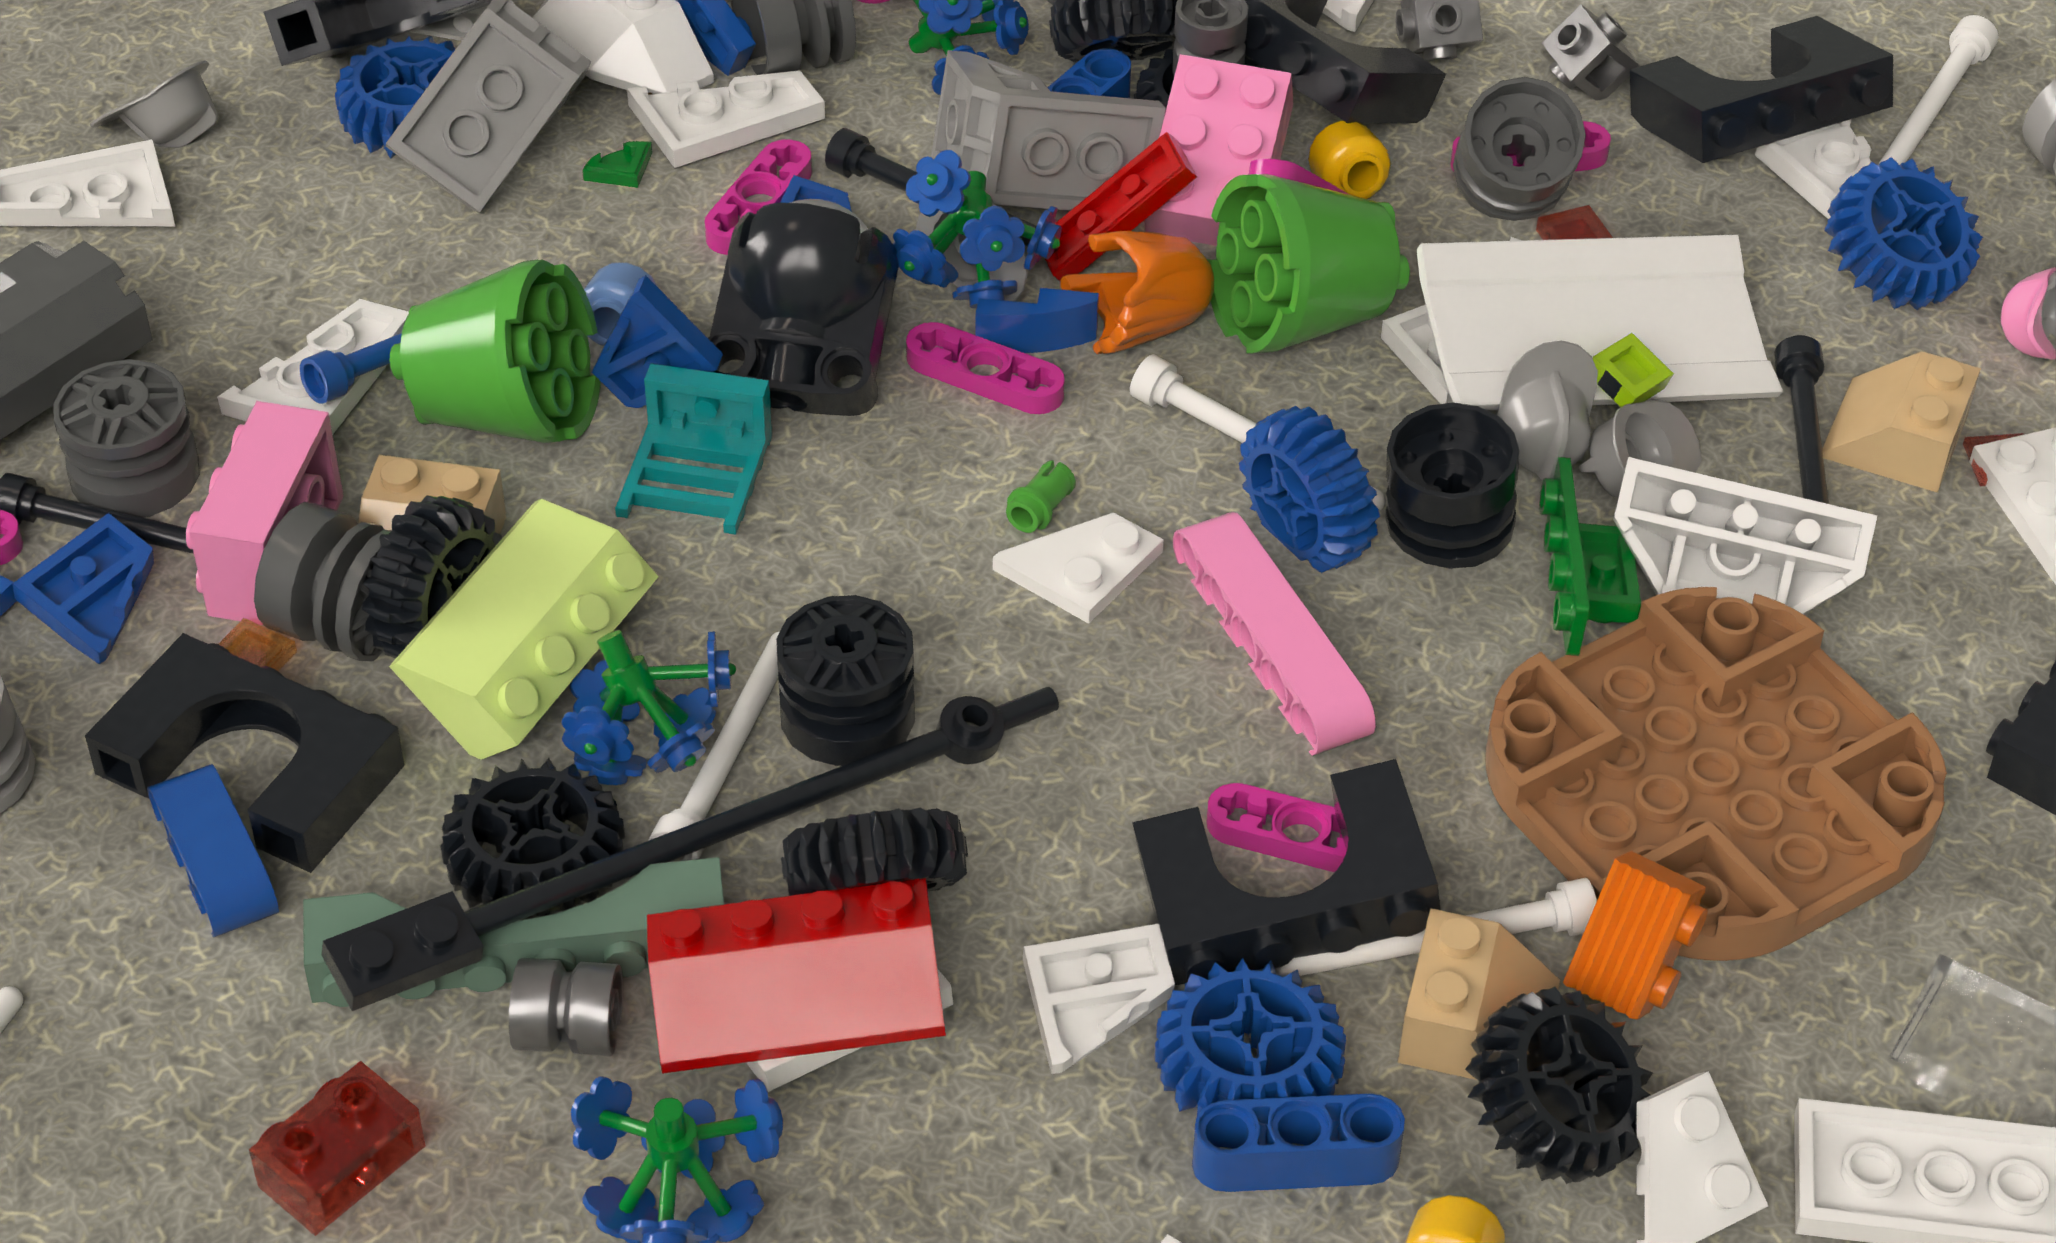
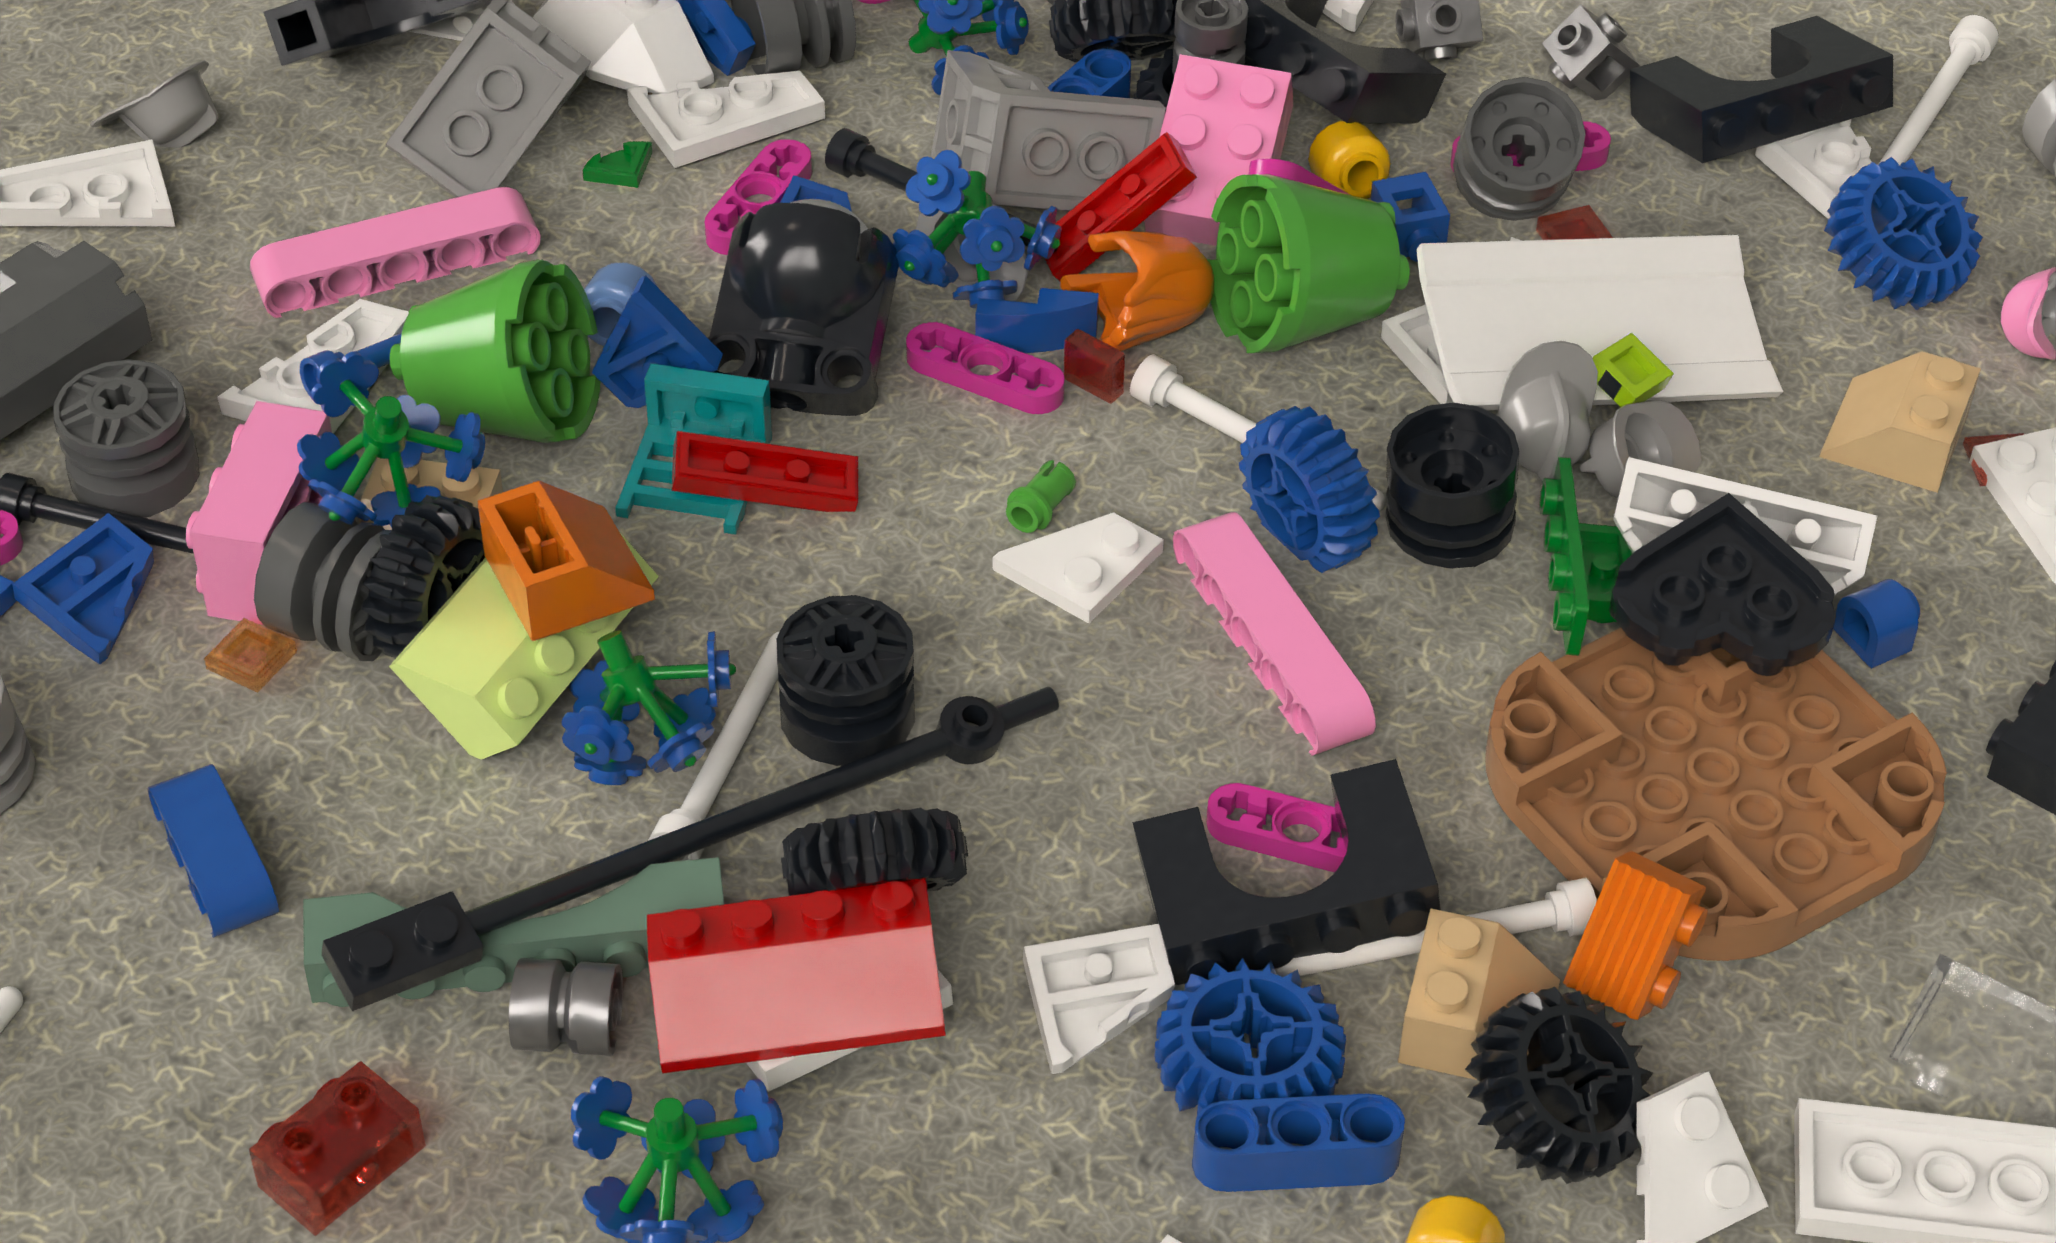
(207, 692): black arch -> none
(384, 87): blue gear -> none
(391, 431): none -> blue plant
(393, 249): none -> bright pink beam
(526, 822): black gear -> none
(559, 558): none -> orange slope
(764, 473): none -> red tile
(1094, 366): none -> clear red tile
(1423, 222): none -> blue brick
(1724, 586): none -> black plate
(1800, 365): black piece -> none
(1879, 621): none -> blue plate

